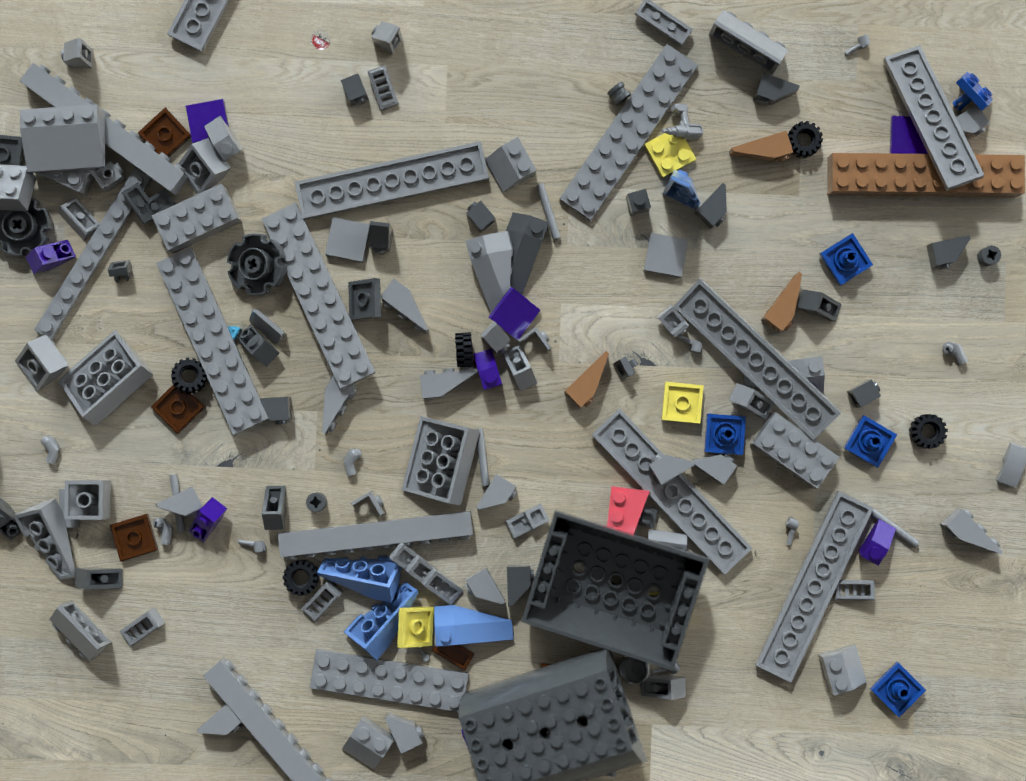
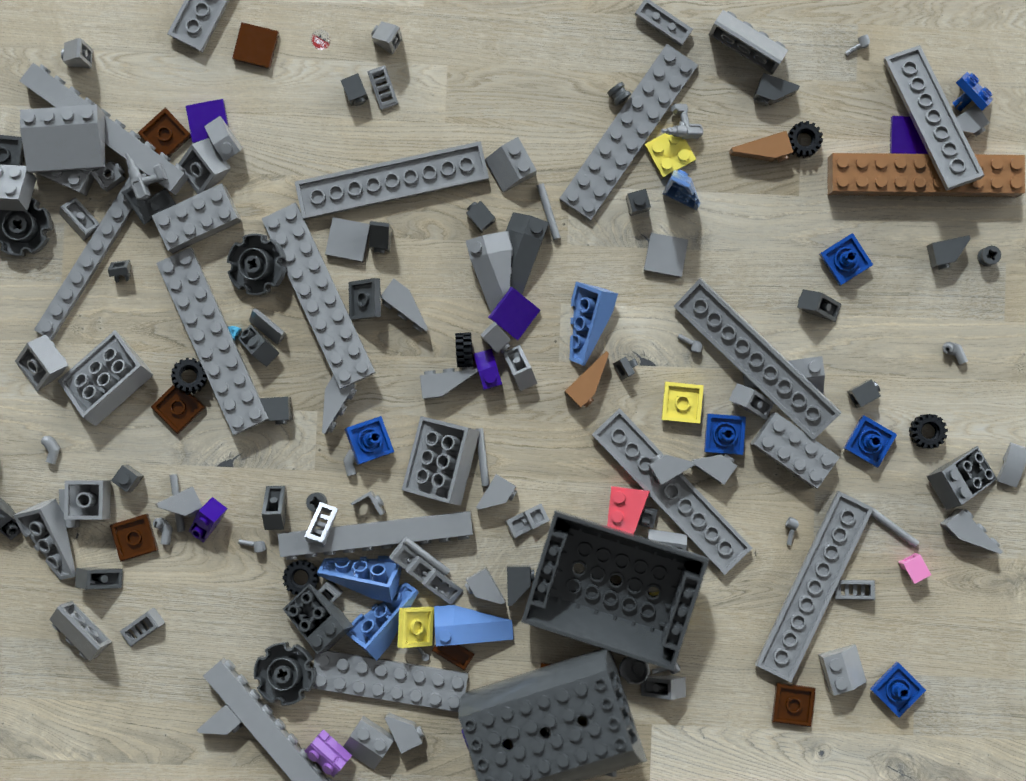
(50, 256): dark purple slope -> none
(127, 478): none -> dark grey brick
(140, 182): none -> light grey piece
(255, 45): none -> reddish brown tile
(299, 676): none -> dark grey piece
(310, 538): none -> slope
(317, 619): none -> dark grey slope
(327, 753): none -> medium lavender brick
(369, 440): none -> blue plate
(425, 555): none -> light grey bar
(541, 335): light grey bracket -> none
(591, 314): none -> medium blue wedge
(673, 321): light grey bracket -> none
(714, 208): dark grey slope -> none
(784, 307): medium nougat slope -> none
(793, 704): none -> reddish brown tile
(877, 542): dark purple slope -> none
(915, 567): none -> bright pink panel
(961, 478): none -> dark grey slope

